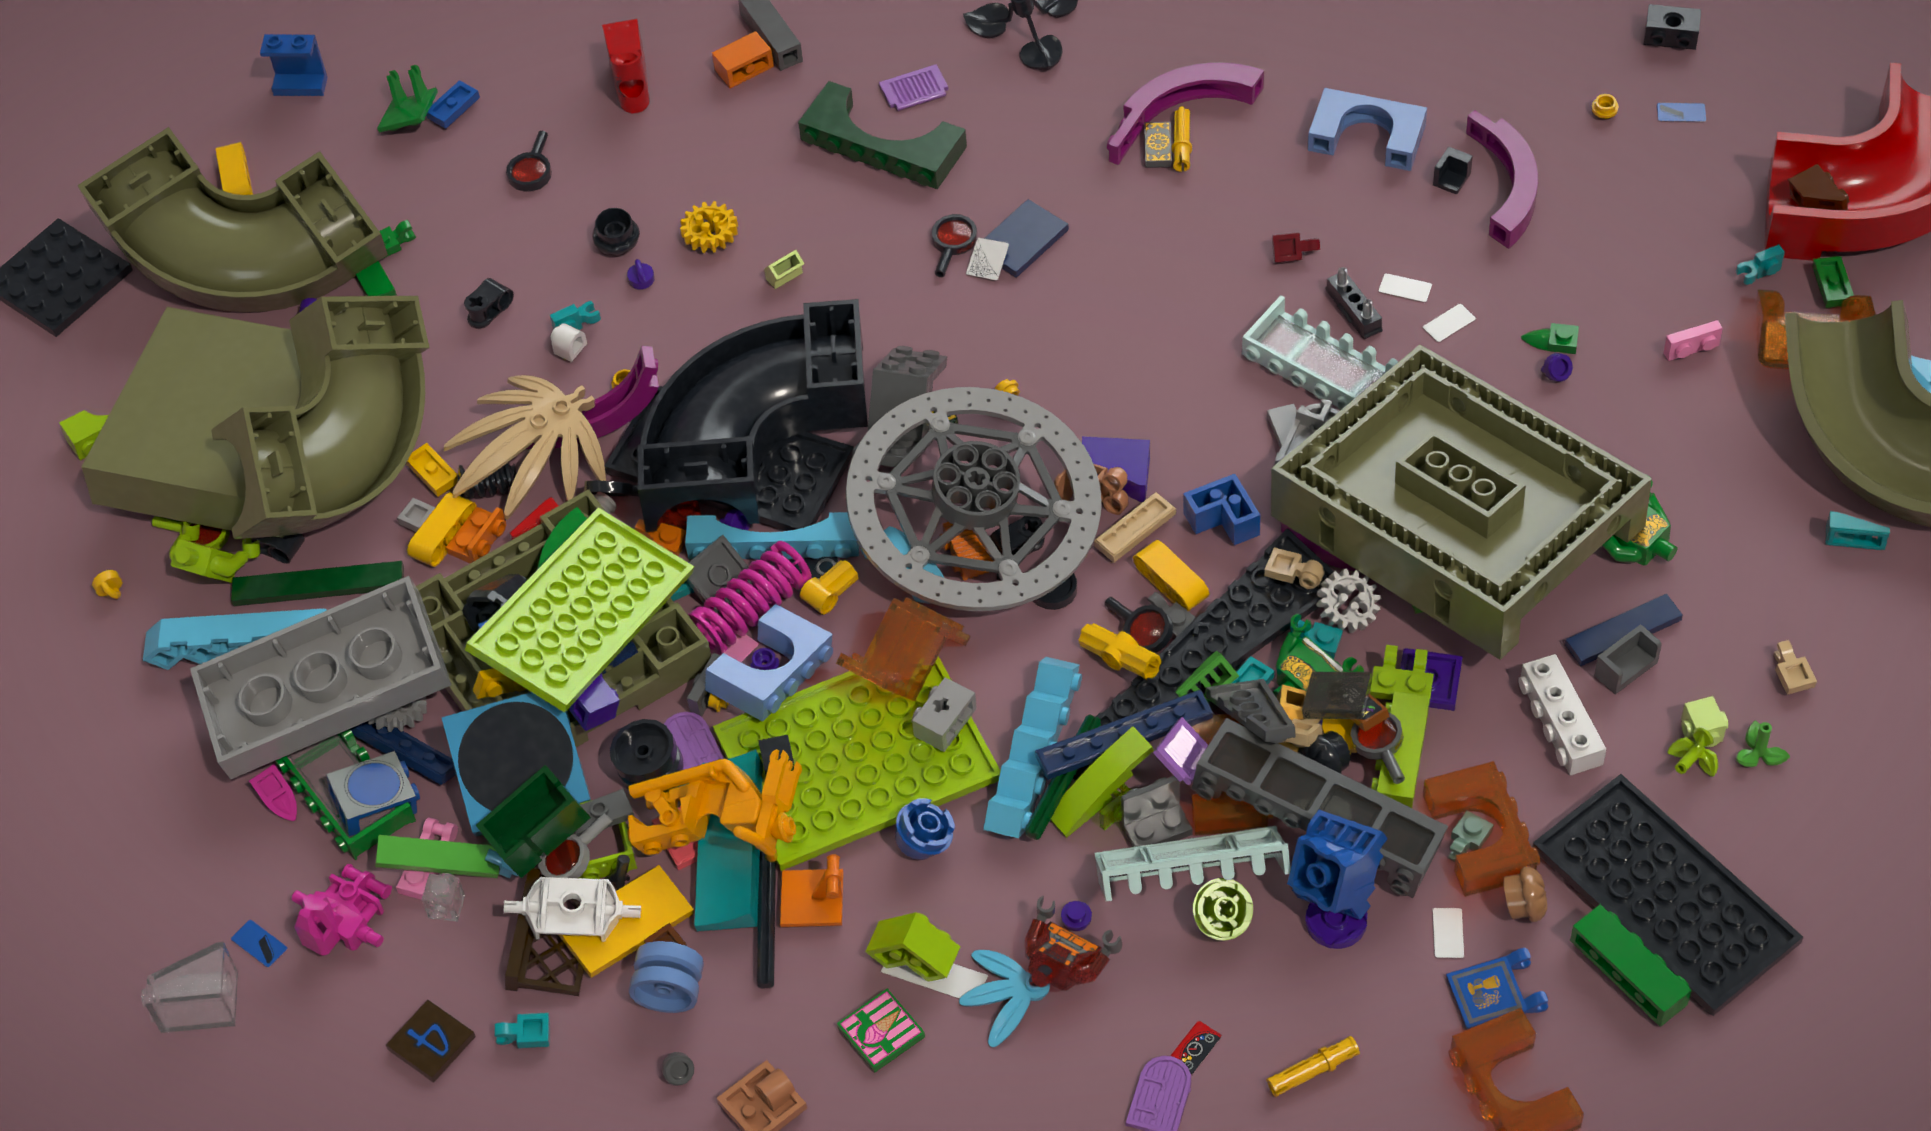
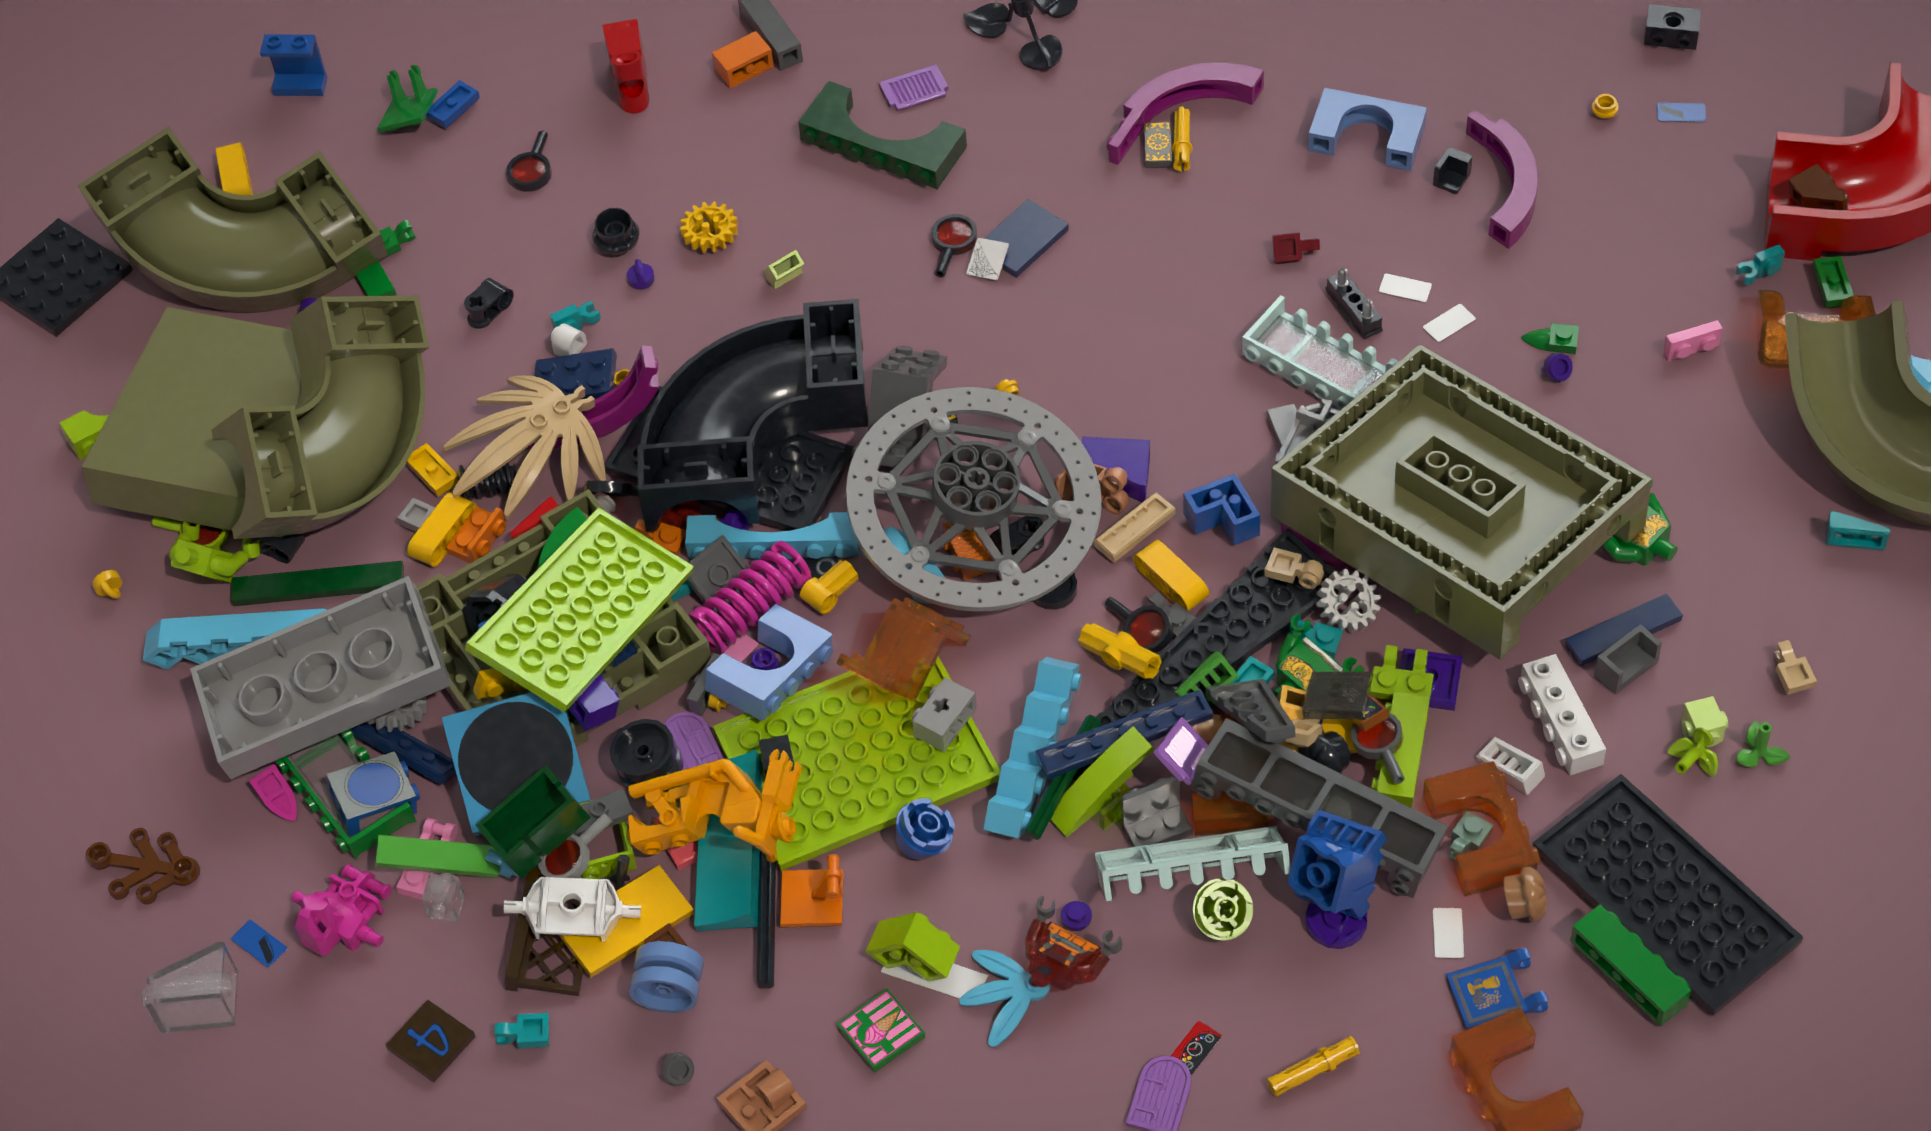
(146, 866): none -> reddish brown plant
(590, 369): none -> dark blue plate
(1523, 779): none -> white slope

